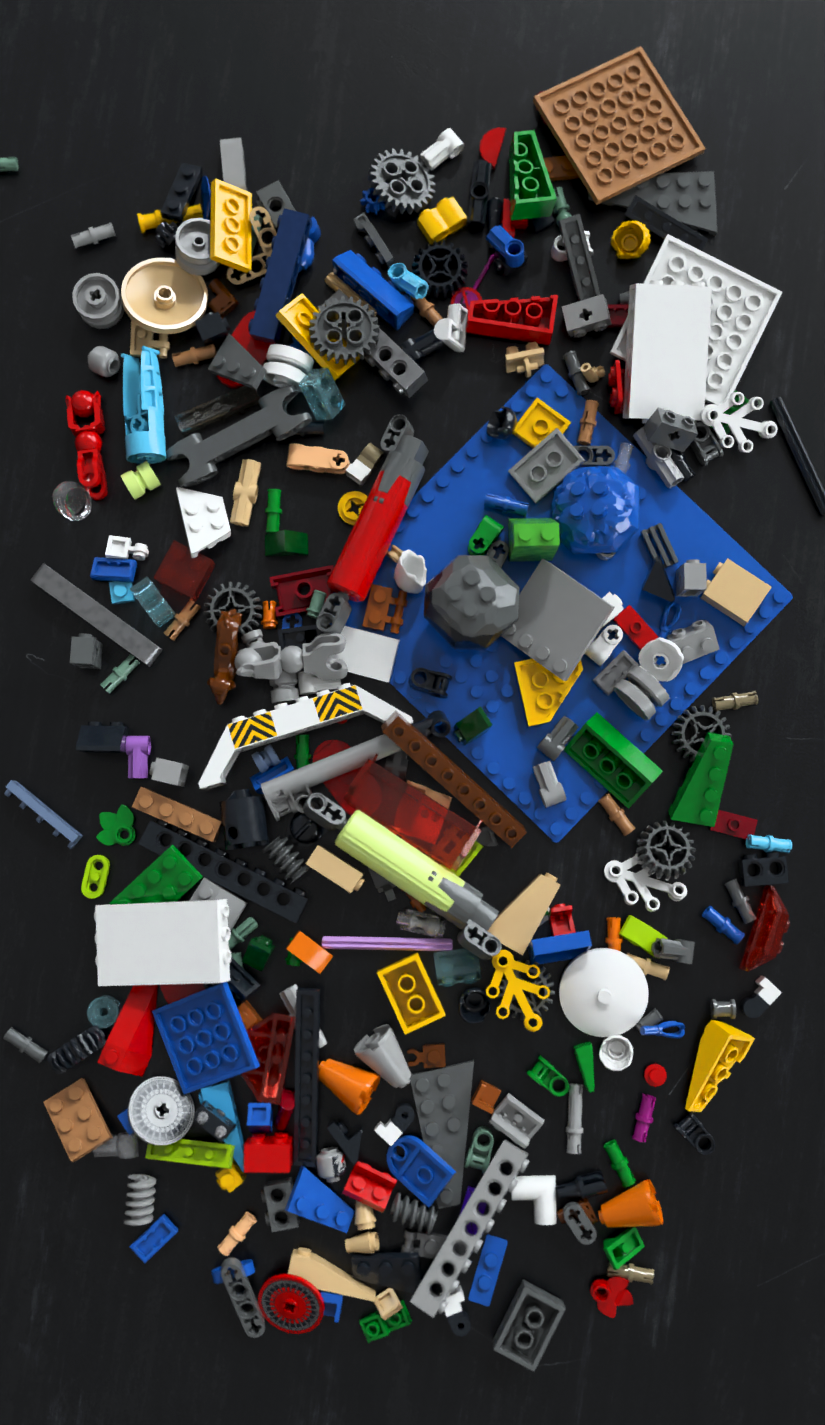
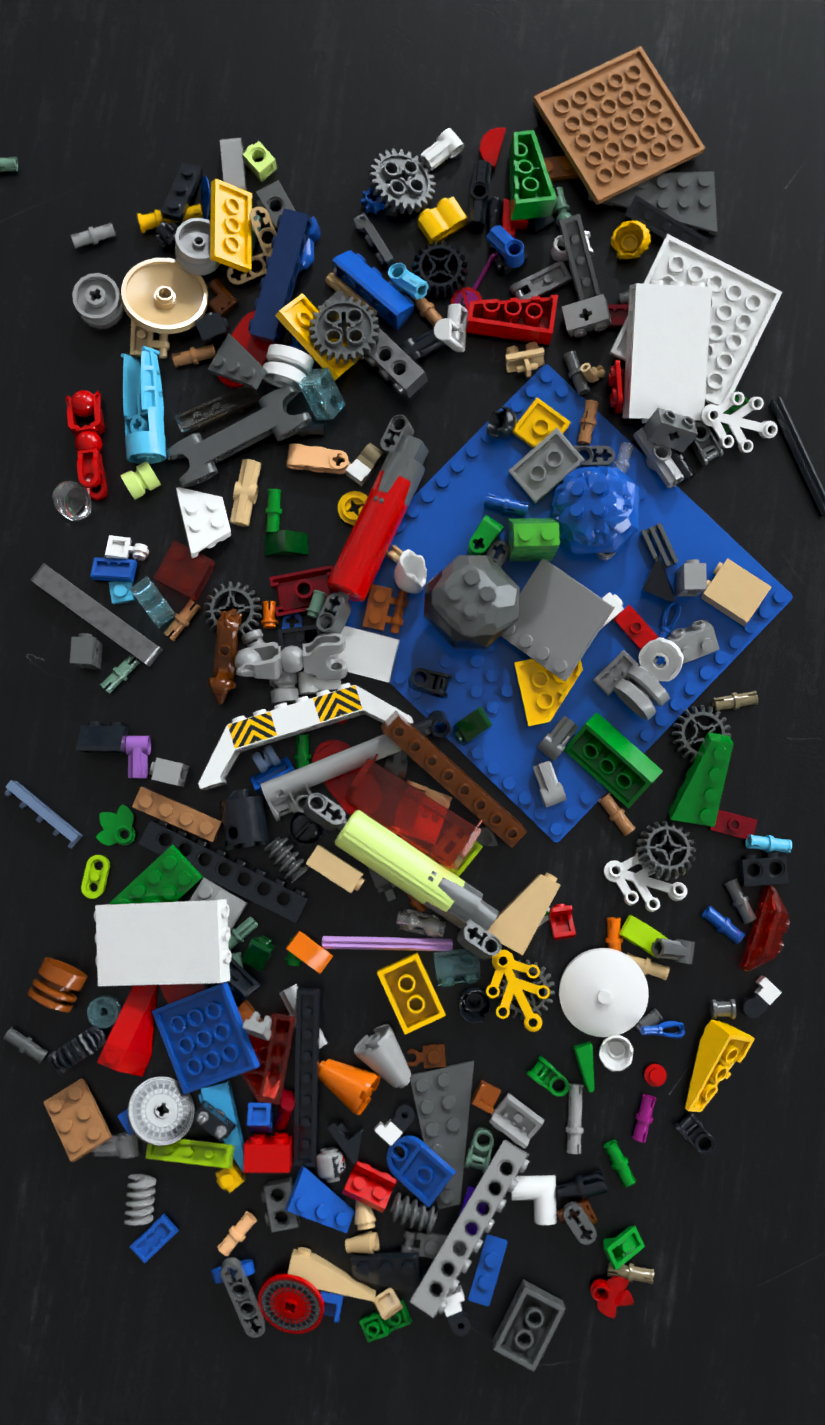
(55, 989): none -> dark orange wheel
(103, 361): light grey head -> none
(256, 1028): none -> light grey tile
(263, 168): none -> yellowish green brick
(542, 281): none -> flat silver plate
(559, 947): blue container -> none
(603, 647): white piece -> none
(633, 1208): orange cone -> none

